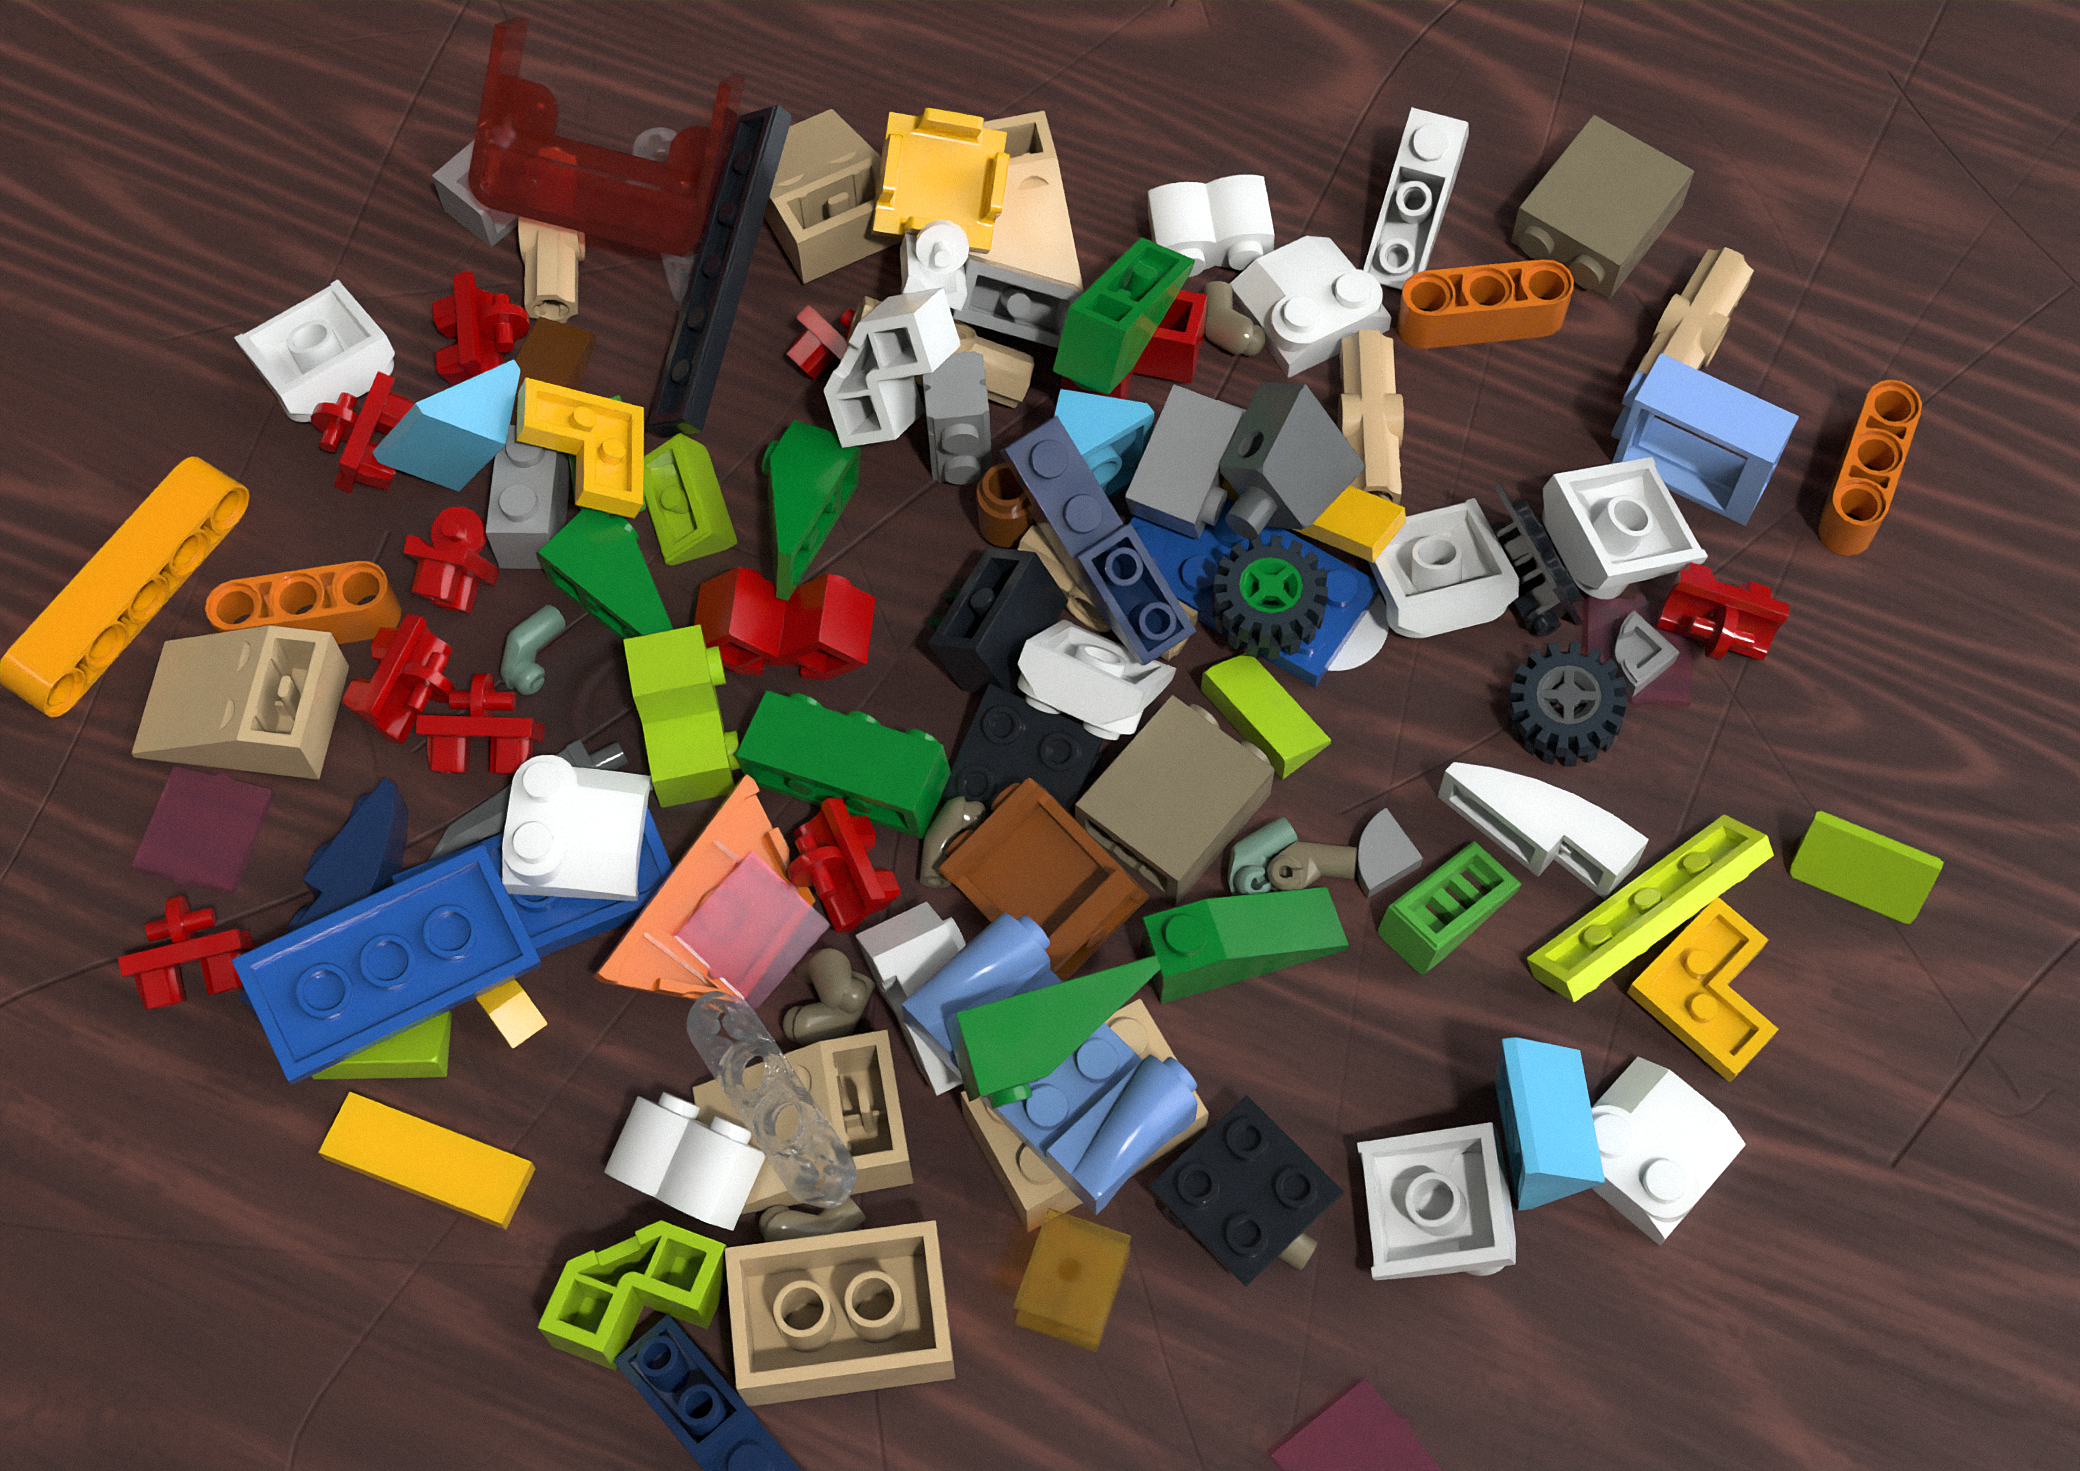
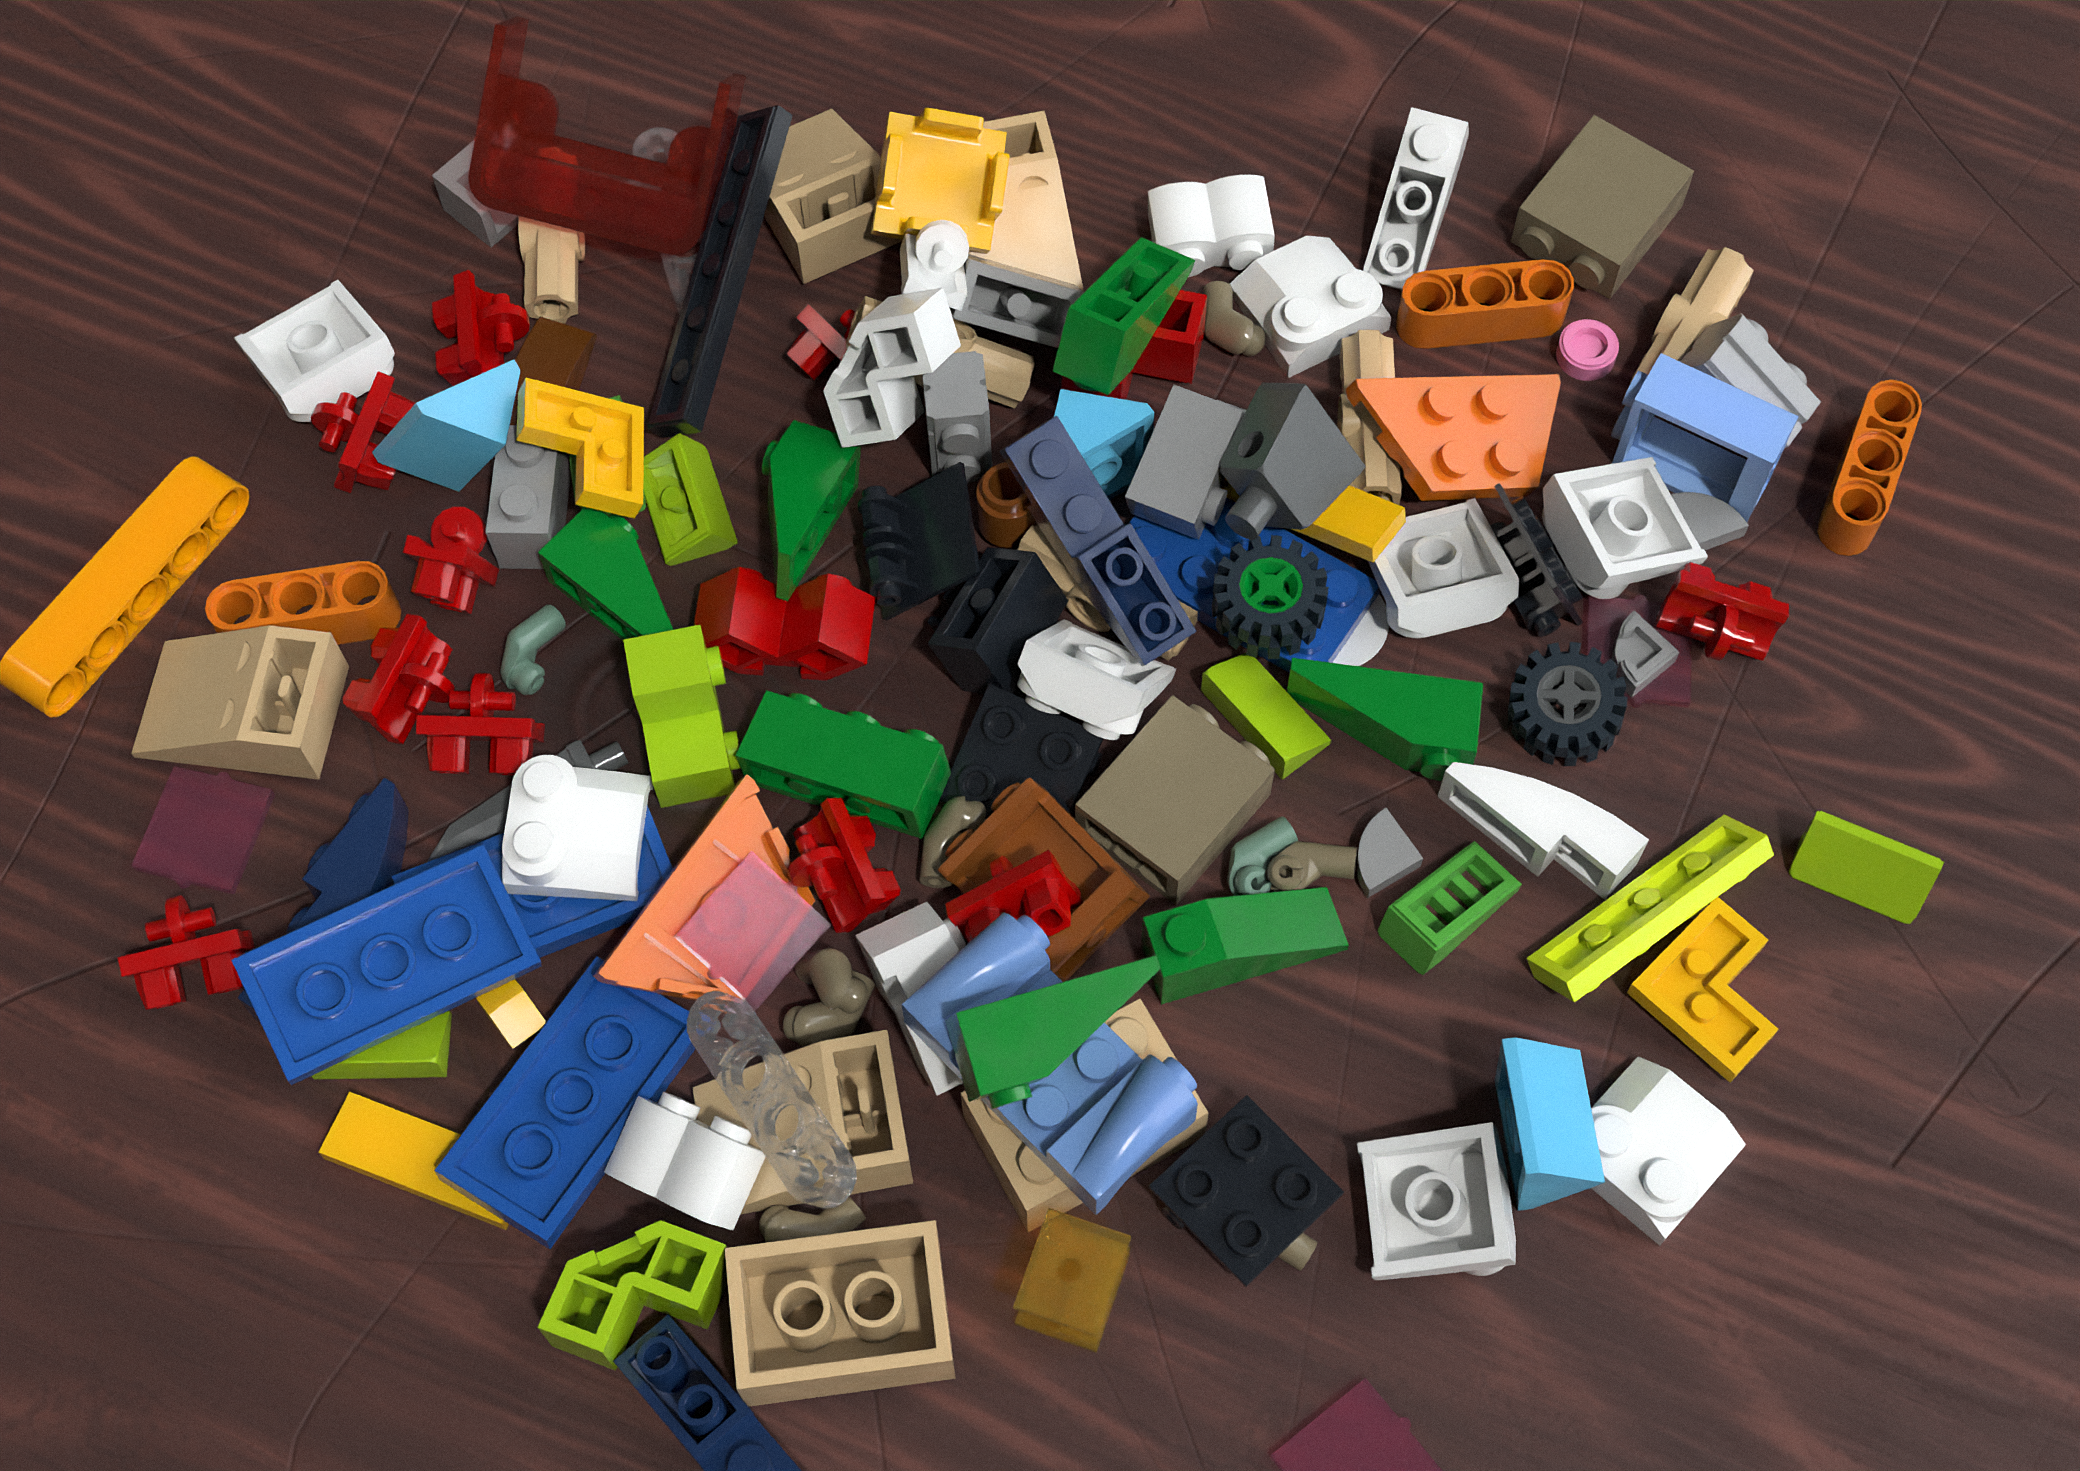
(565, 1103): none -> blue plate
(918, 540): none -> black hinge
(1030, 889): none -> red hips
(1403, 716): none -> green slope
(1463, 430): none -> orange wing
(1587, 350): none -> bright pink tile
(1710, 519): none -> light grey tile
(1742, 357): none -> brick

